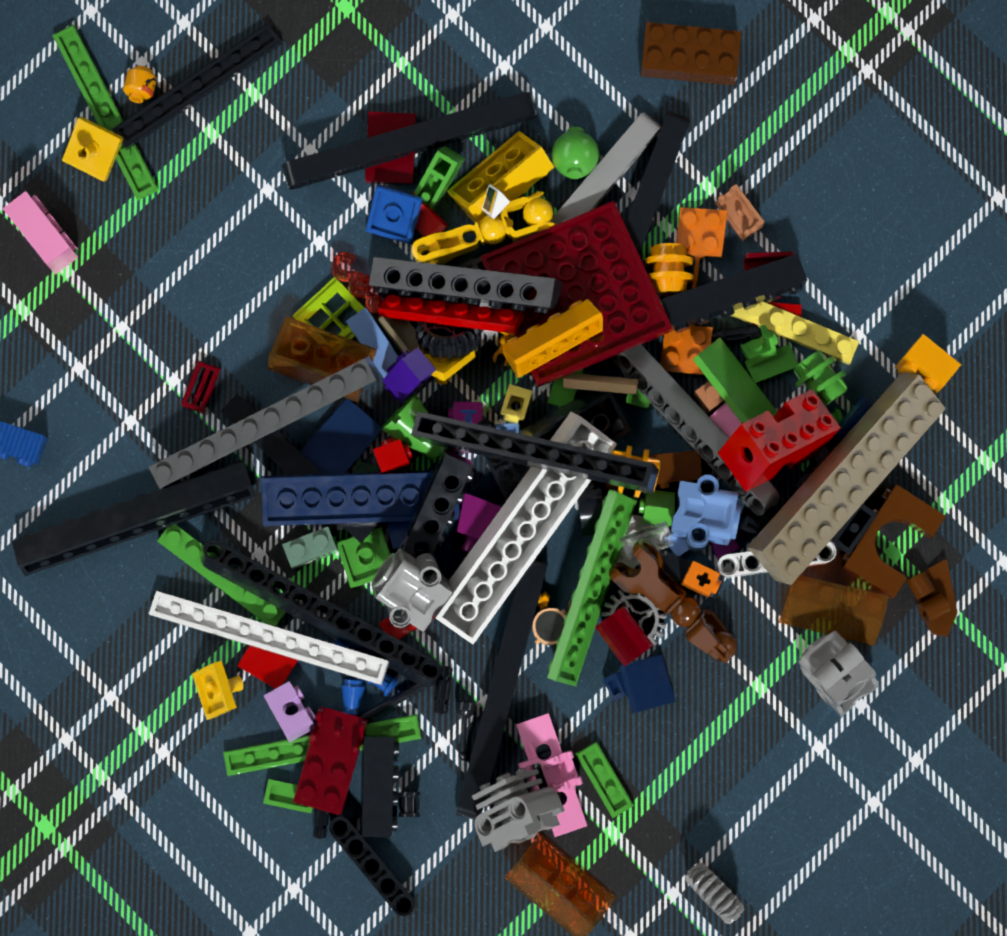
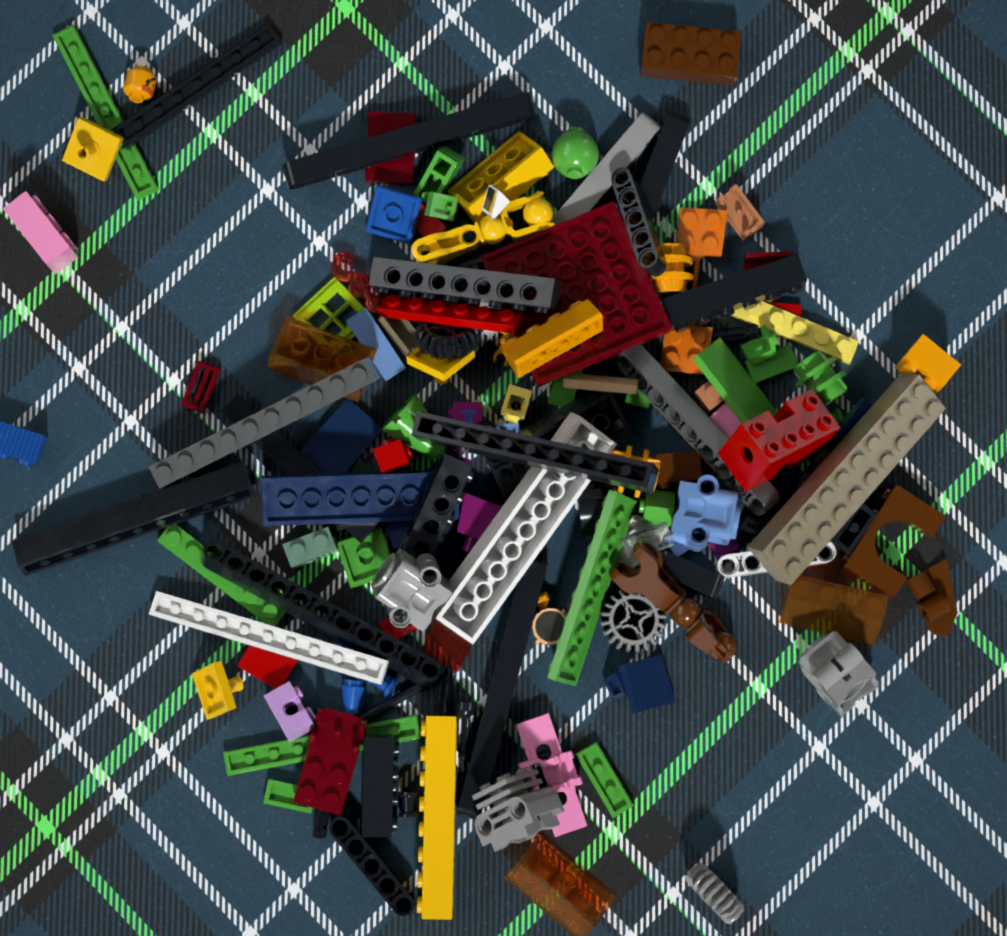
(407, 374): dark purple brick -> none
(439, 817): none -> yellow brick
(441, 206): none -> bright green bracket
(446, 646): none -> clear red piece
(624, 636): dark red panel -> none
(645, 228): none -> black beam
(698, 570): orange brick -> none

